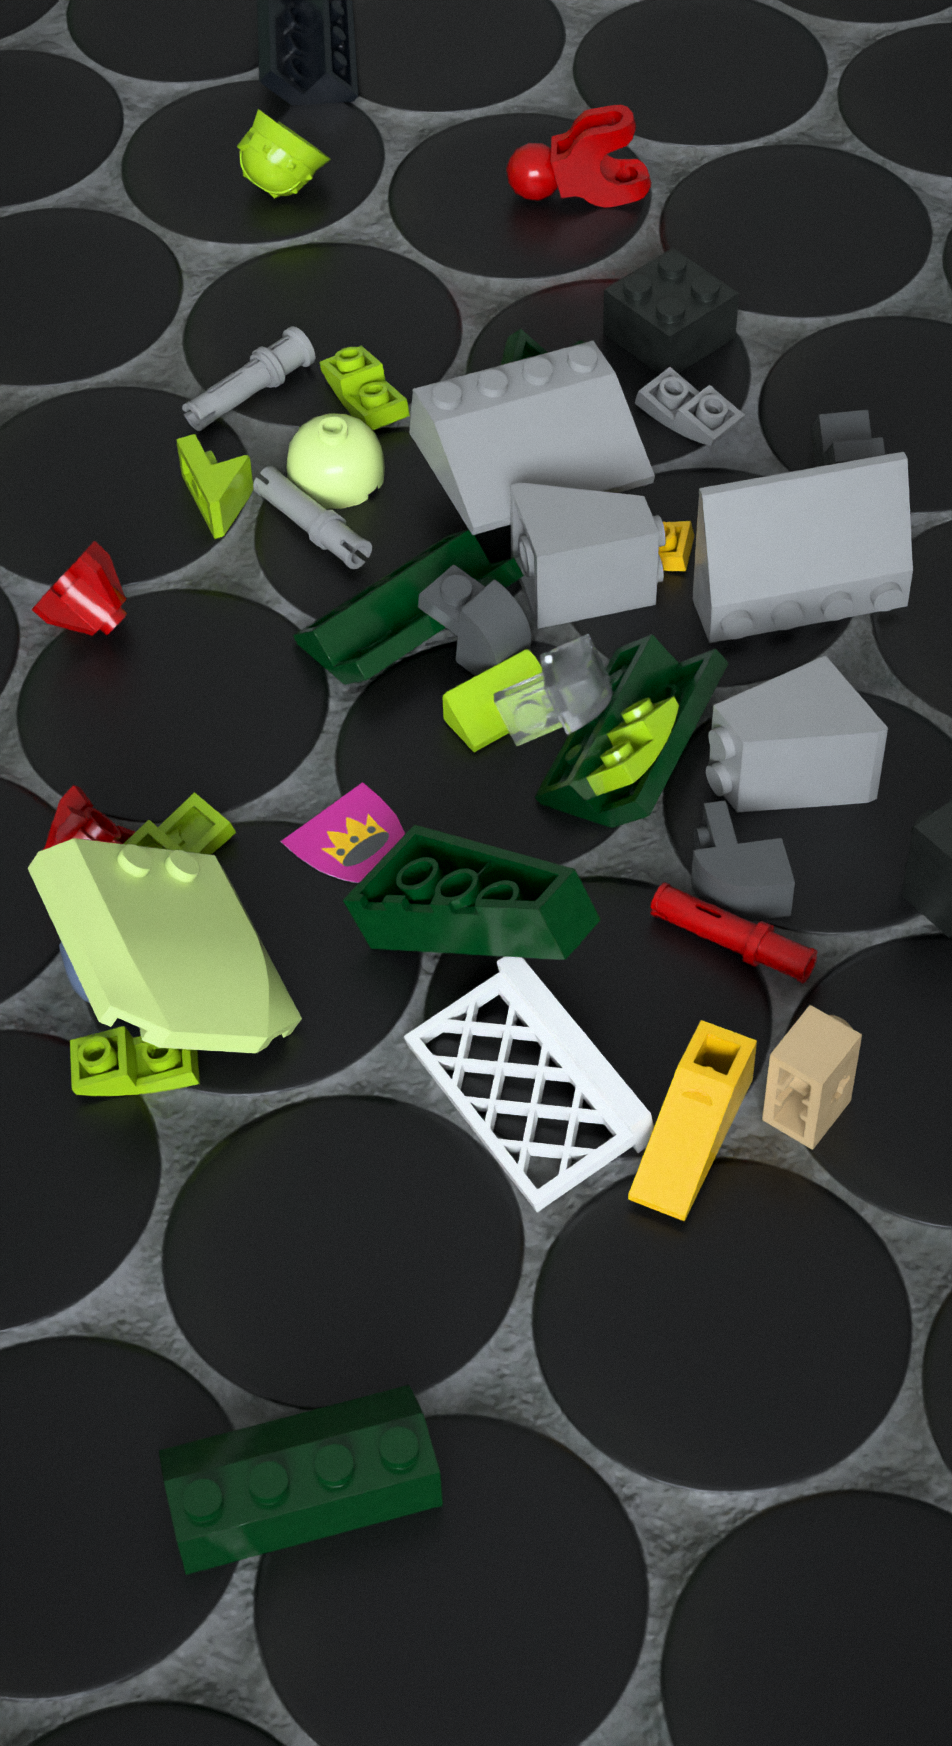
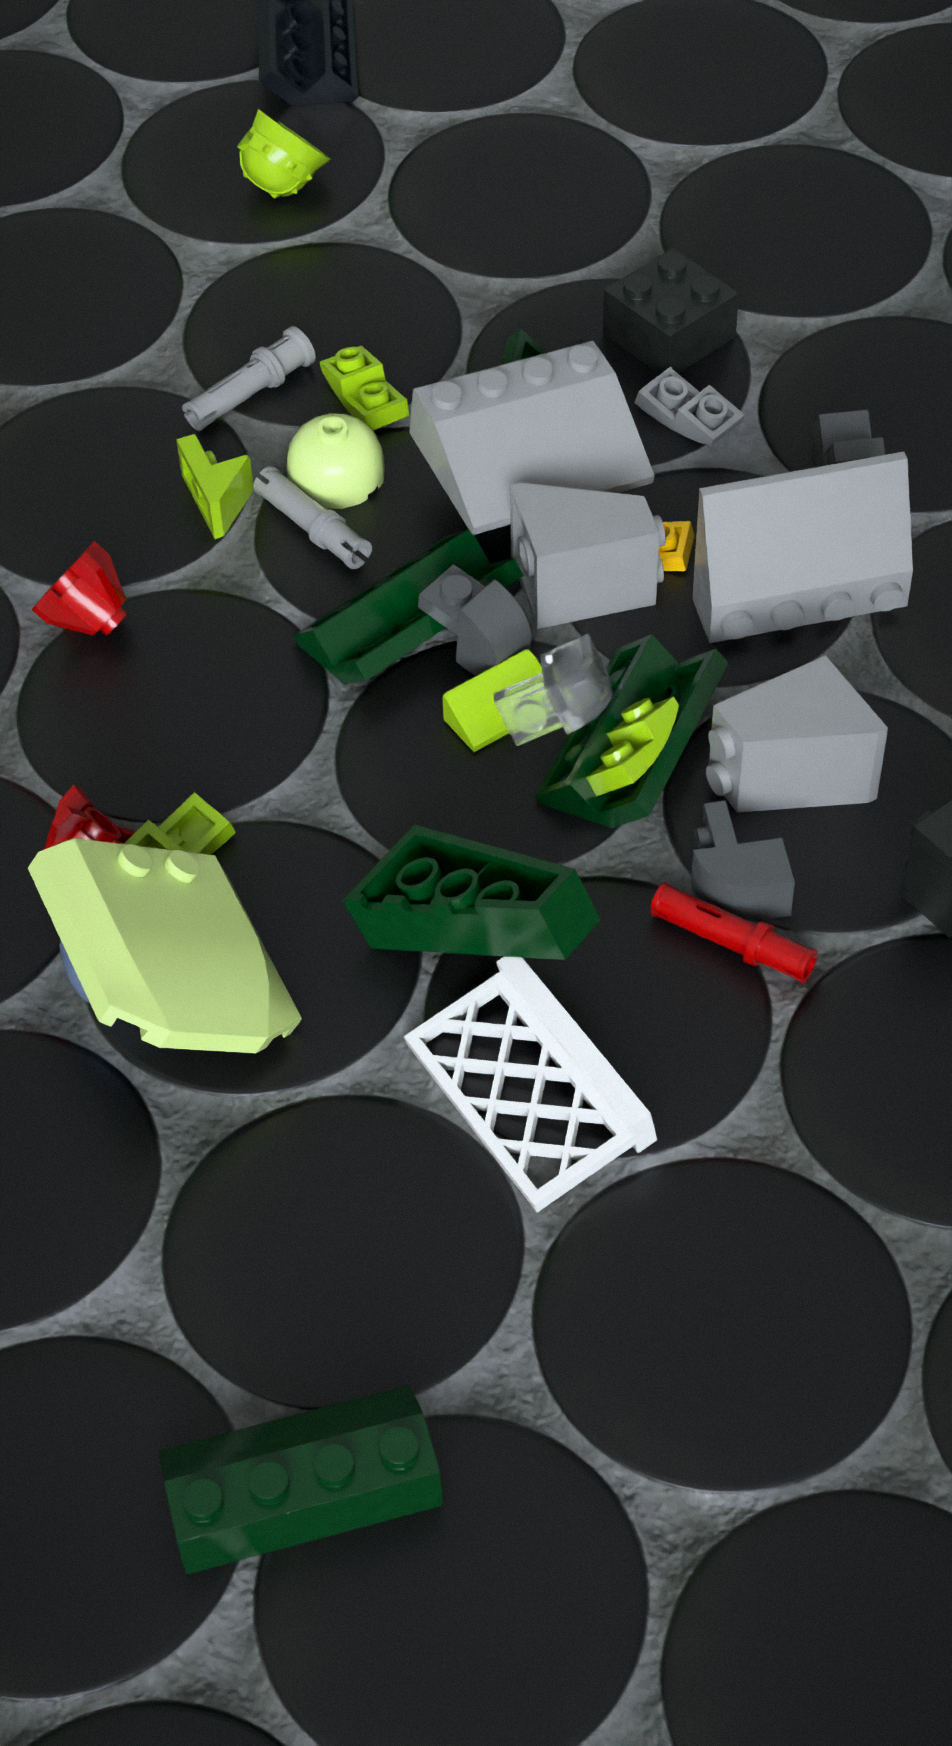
(124, 1065): lime slope -> none
(348, 835): dark pink sticker -> none
(580, 163): red piece -> none
(694, 1119): yellow slope -> none
(811, 1076): tan brick -> none

